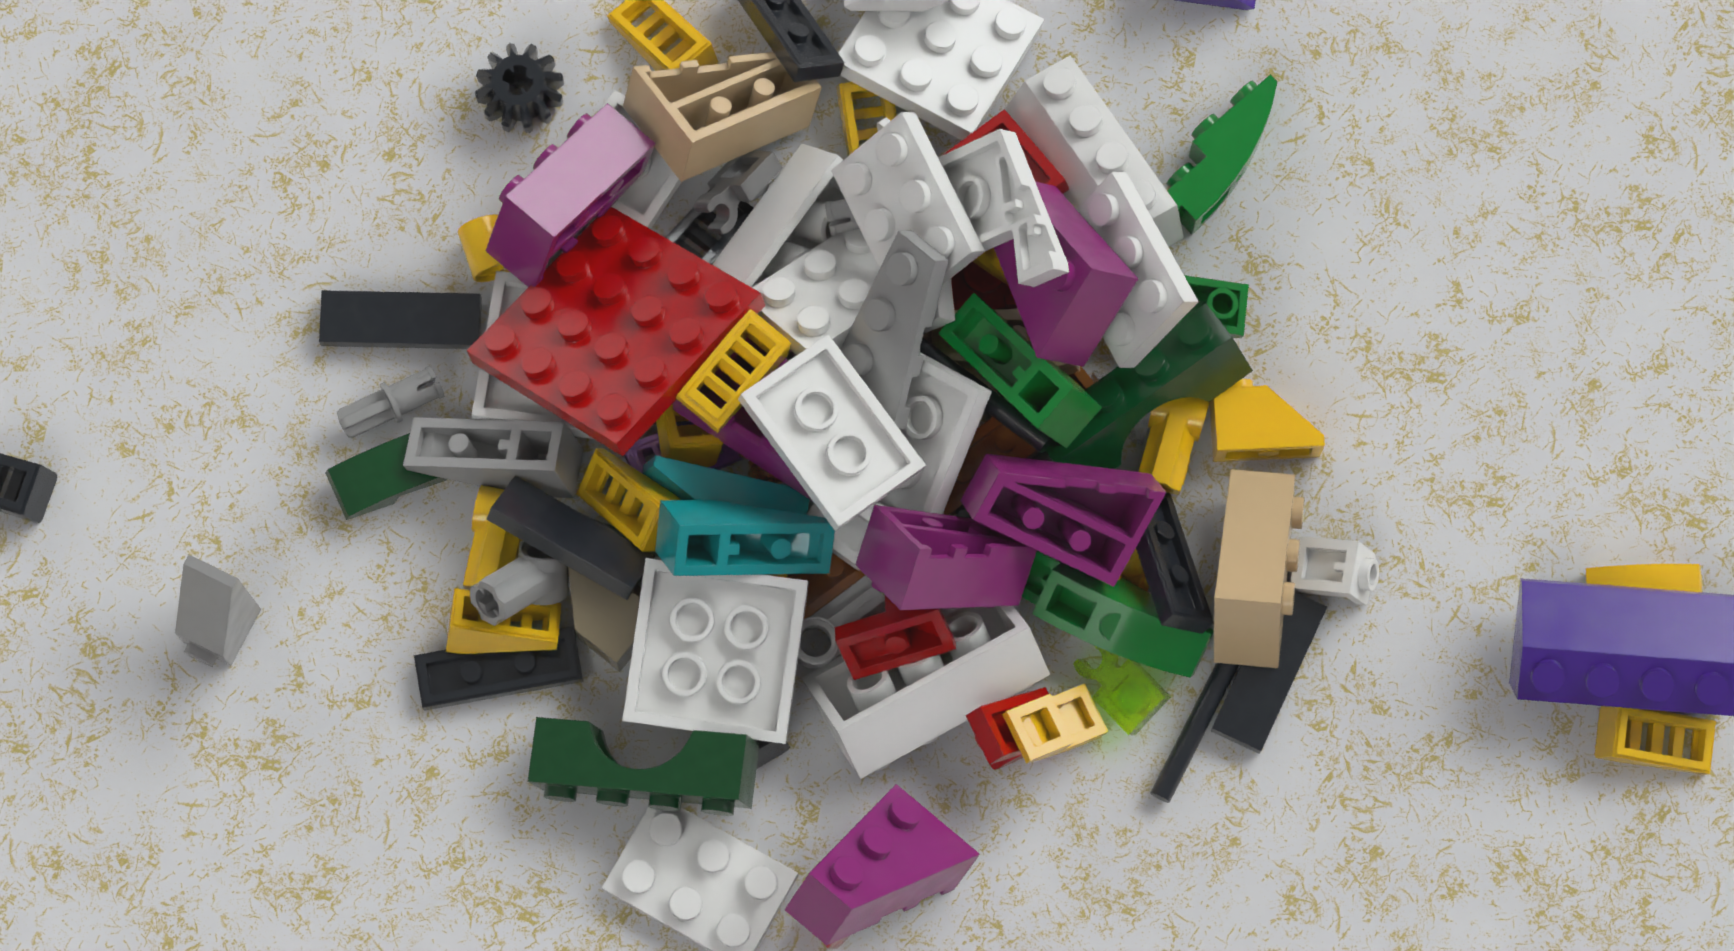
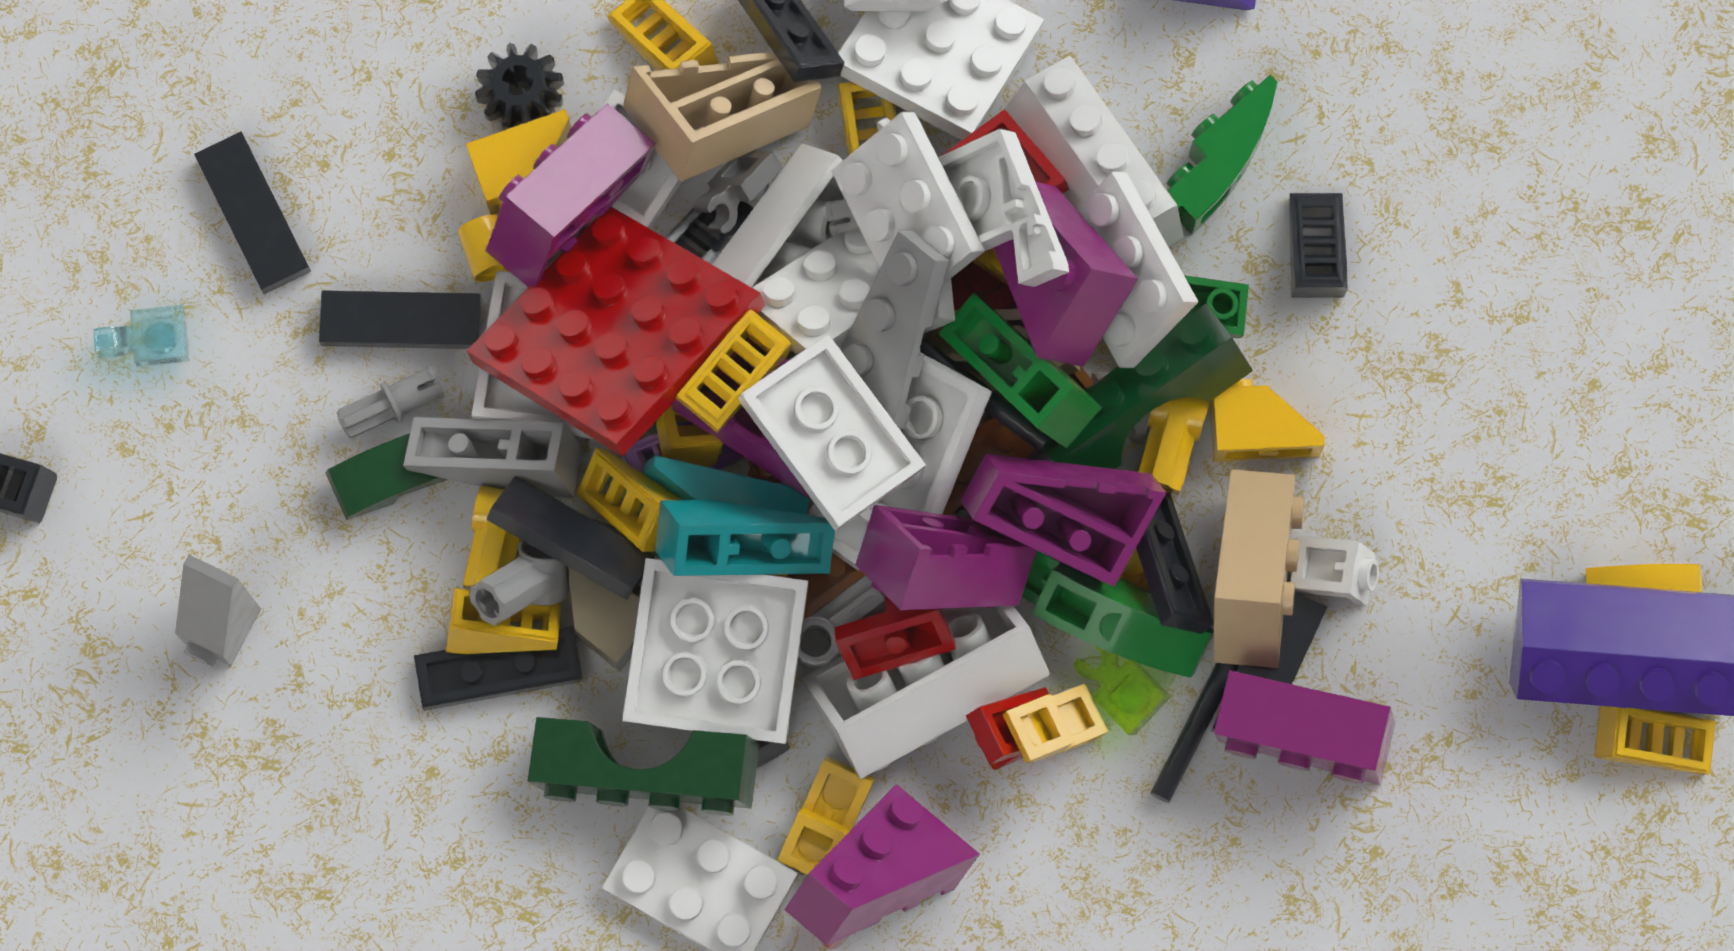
(154, 337): none -> clear light blue plate
(252, 212): none -> black tile
(513, 153): none -> yellow slope
(825, 815): none -> yellow slope
(1305, 727): none -> magenta wedge
(1317, 285): none -> black slope

